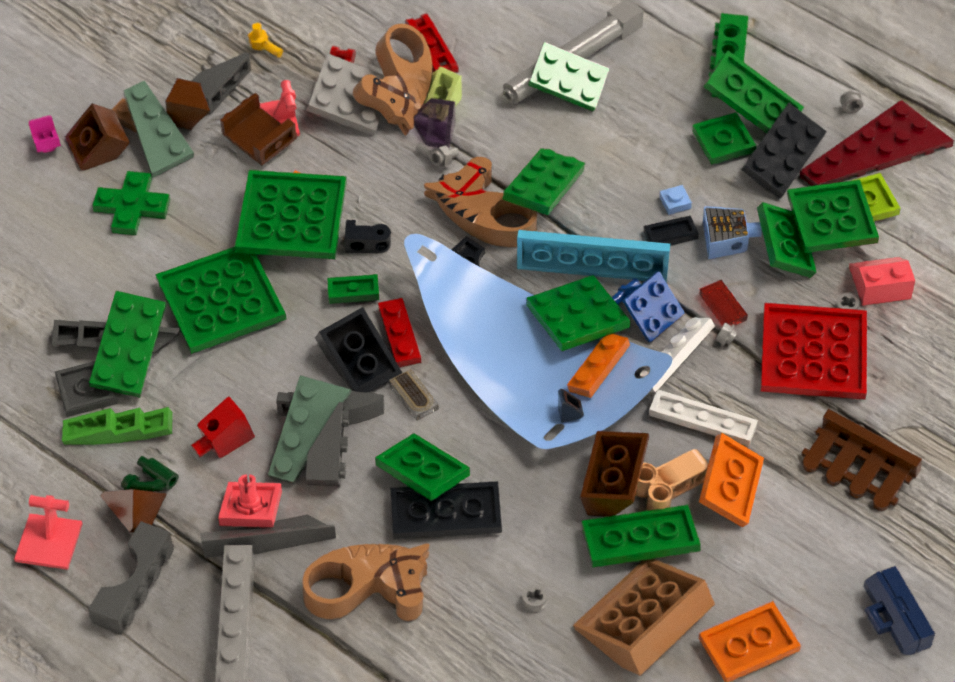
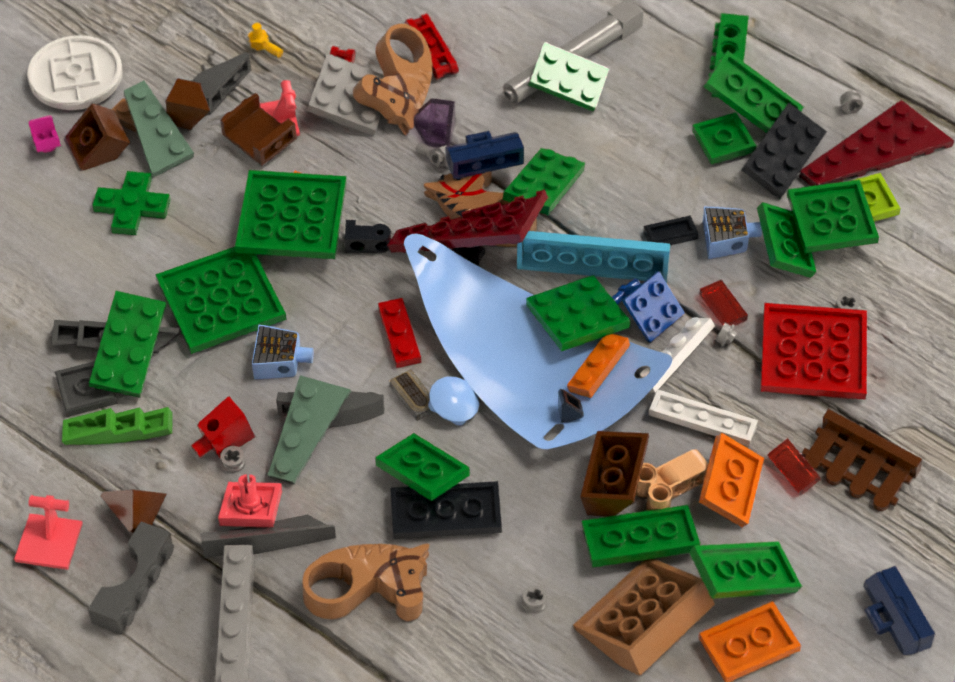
(74, 72): none -> white plate
(161, 474): dark green plant -> none
(231, 466): none -> light grey bush
(278, 353): none -> torso
(325, 455): dark grey slope -> none
(353, 289): green plate -> none
(358, 352): black slope -> none
(445, 86): yellowish green slope -> none
(453, 400): none -> light blue dish
(479, 226): none -> dark red wing
(484, 154): none -> dark blue piece
(675, 199): light blue plate -> none
(745, 569): none -> green plate
(794, 466): none -> clear red tile
(883, 280): coral slope -> none

